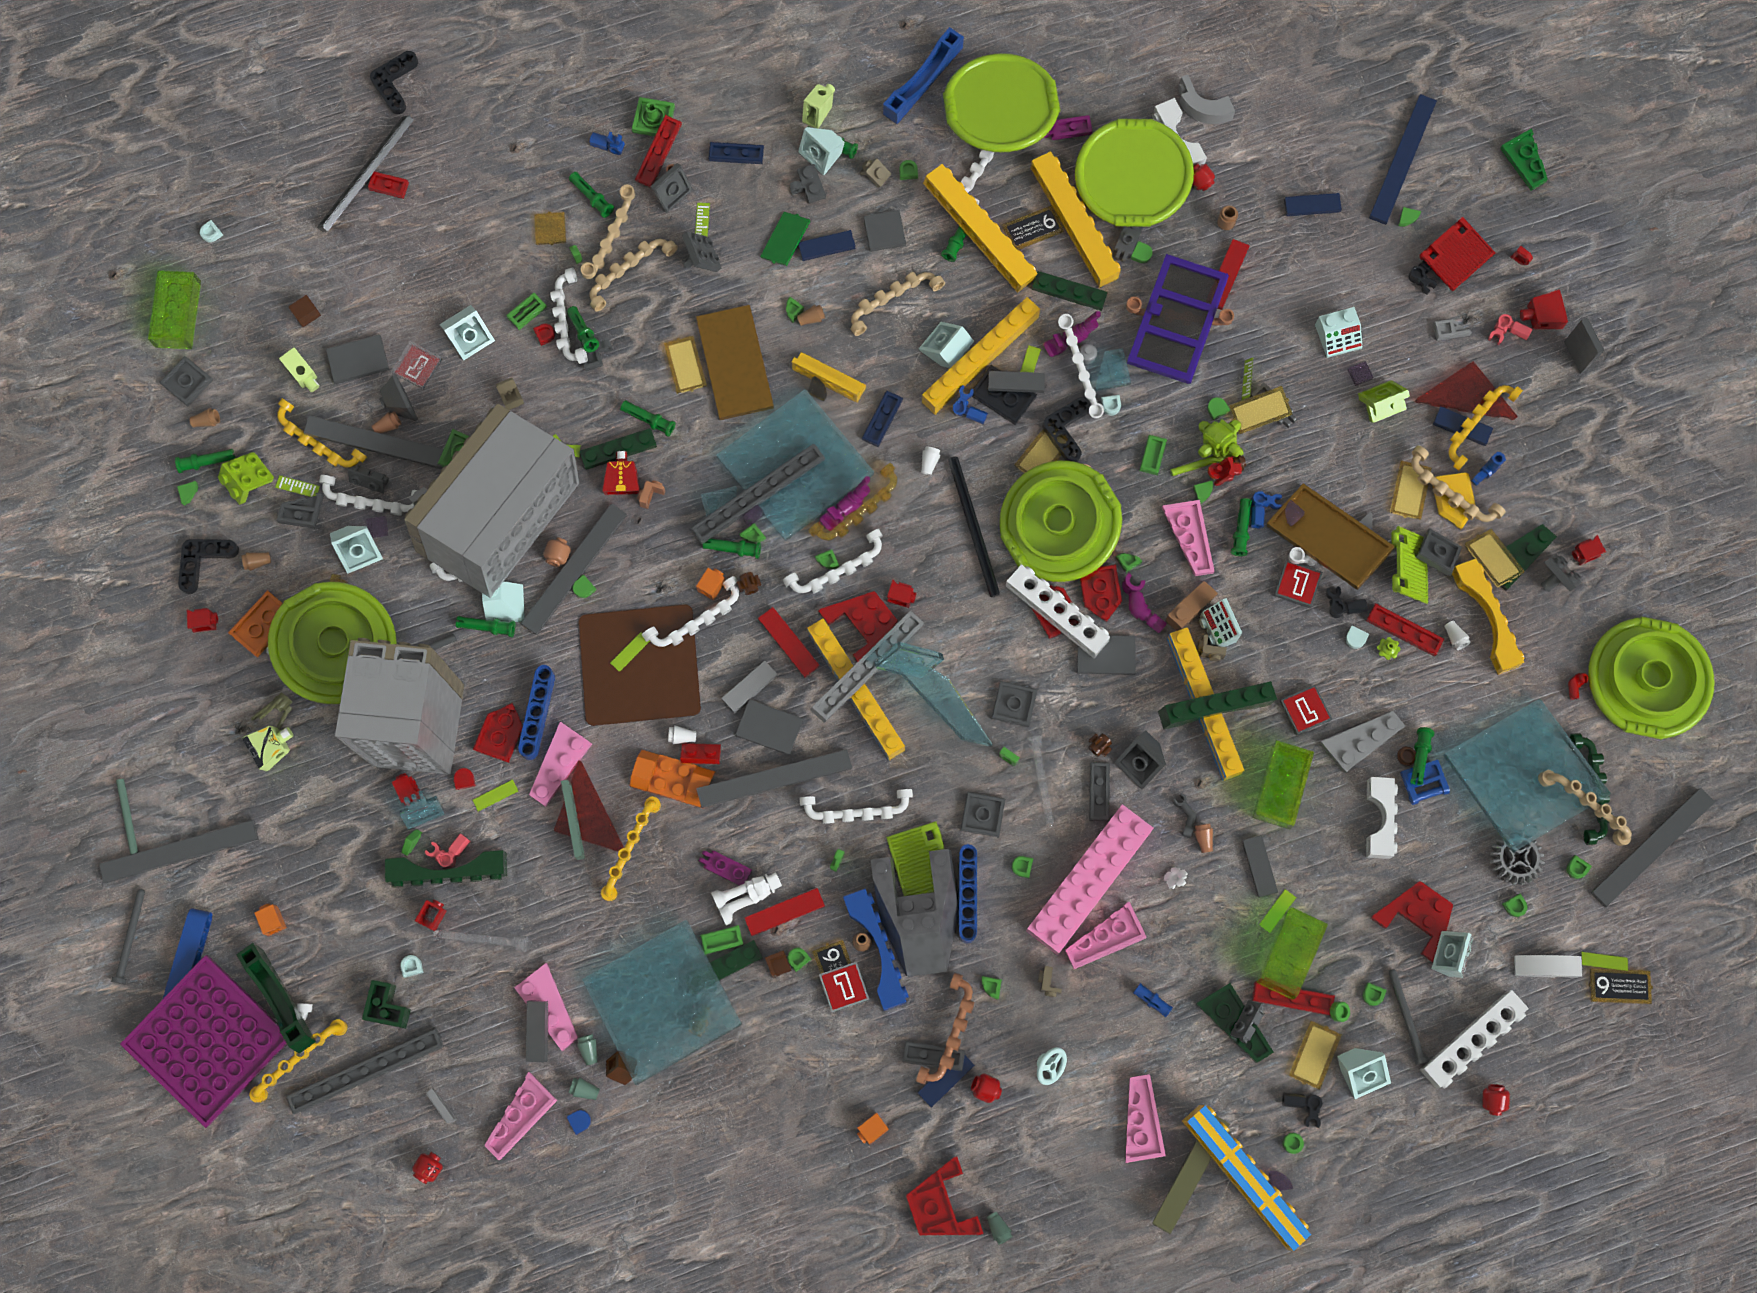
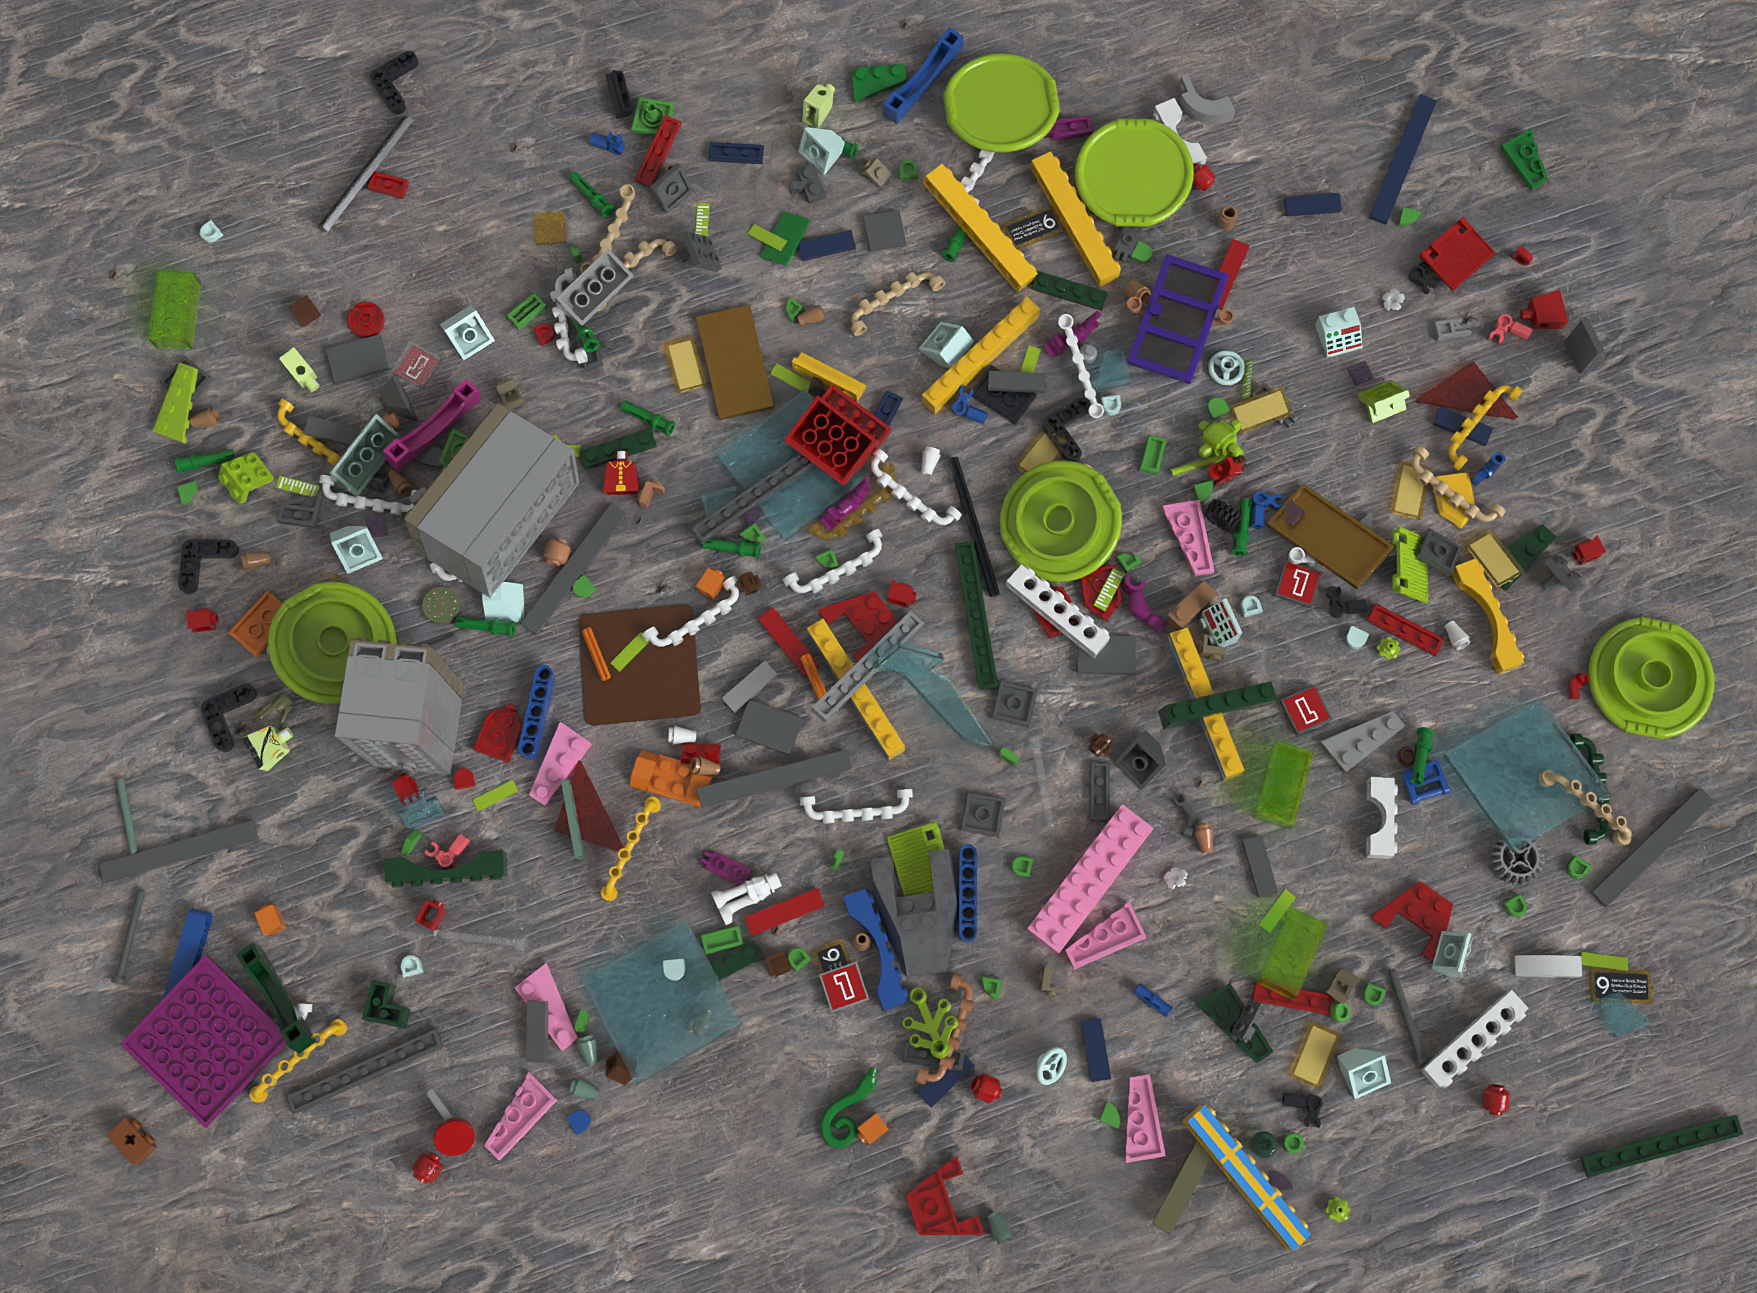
(122, 1138): none -> dark orange brick
(175, 409): none -> lime wing
(220, 709): none -> black beam
(363, 455): none -> sand green slope
(366, 319): none -> red tile
(400, 483): none -> medium nougat cone
(405, 449): none -> dark pink arch
(441, 605): none -> olive tile
(454, 1137): none -> red tile
(582, 1021): none -> bright green tile
(594, 288): none -> light grey slope
(596, 654): none -> orange axle
(619, 94): none -> black piece
(674, 969): none -> light aqua tile
(703, 766): none -> medium nougat cone
(767, 237): none -> lime sticker
(790, 377): none -> lime sticker
(813, 675): none -> orange axle
(837, 434): none -> red slope
(863, 1089): none -> green plant
(874, 79): none -> green wing
(913, 502): none -> white bar
(931, 1026): none -> lime plant
(976, 616): none -> dark green plate
(1095, 1050): none -> dark blue tile
(1109, 589): none -> lime sticker
(1110, 1116): none -> bright green tile
(1136, 289): none -> medium nougat brick
(1222, 515): none -> black tyre
(1231, 362): none -> light aqua piece
(1250, 606): none -> light aqua tile
(1270, 1144): none -> clear green head
(1337, 1209): none -> lime plant
(1342, 985): none -> dark tan bracket
(1393, 299): none -> white plant
(1622, 1015): none -> clear light blue wing
(1661, 1146): none -> dark green plate

